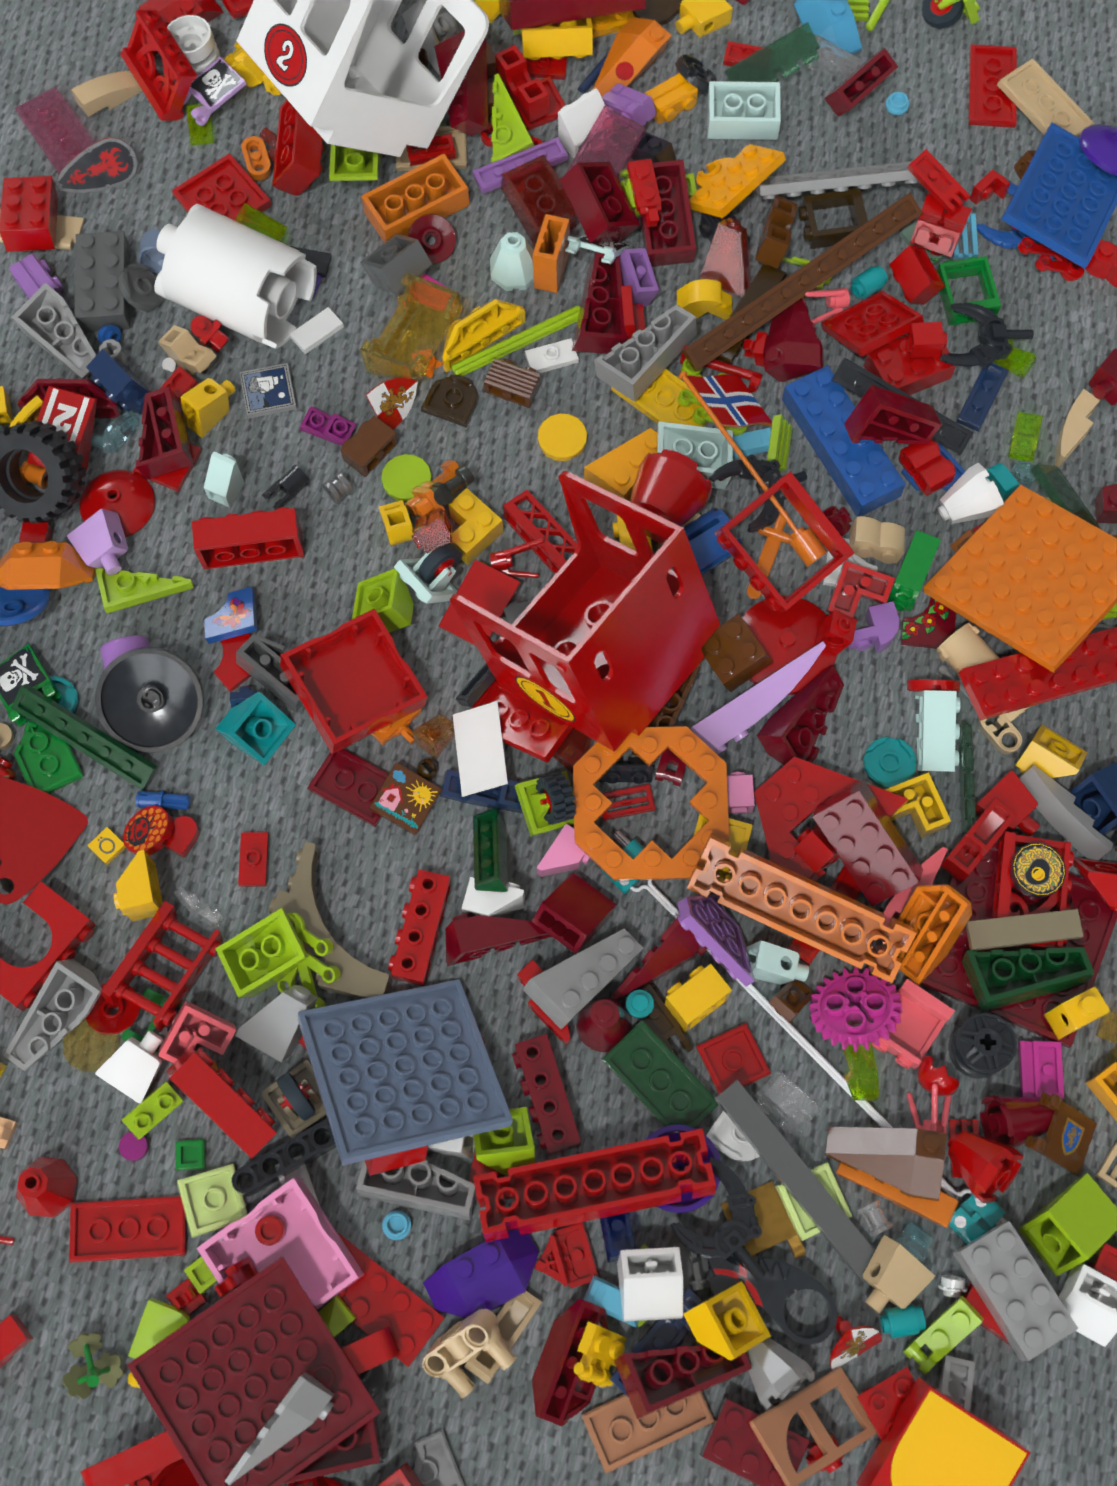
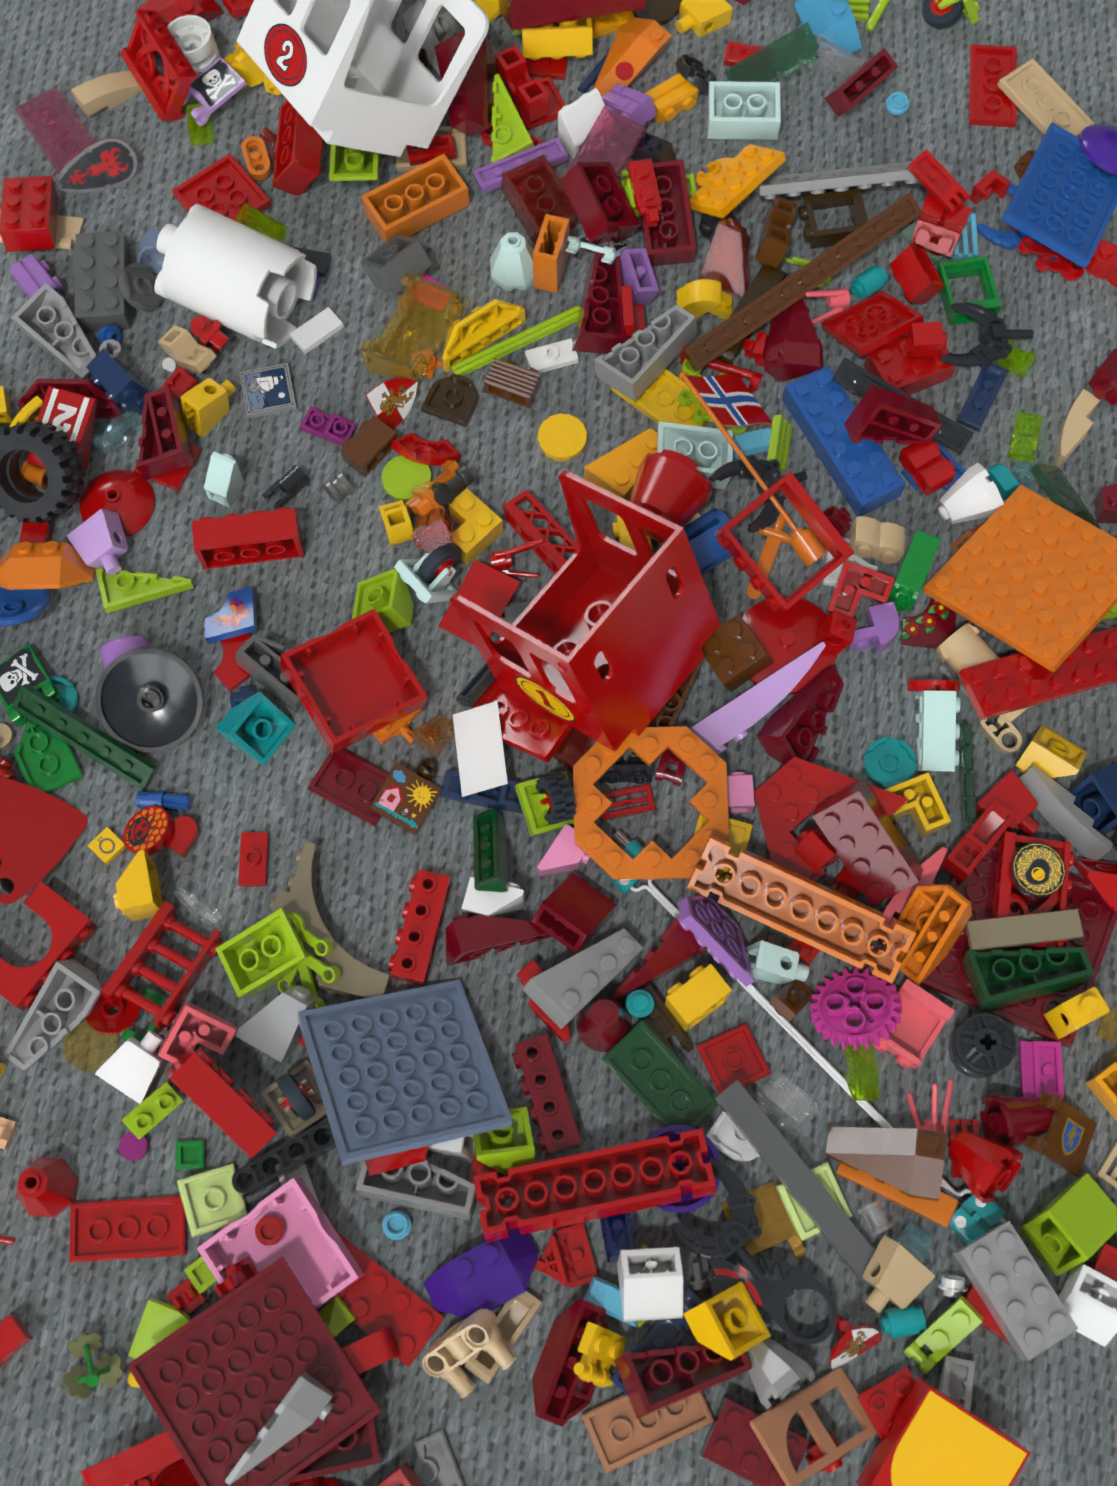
(425, 451): none -> red tile
(442, 232): dark red dish -> none
(930, 1075): red hair -> none

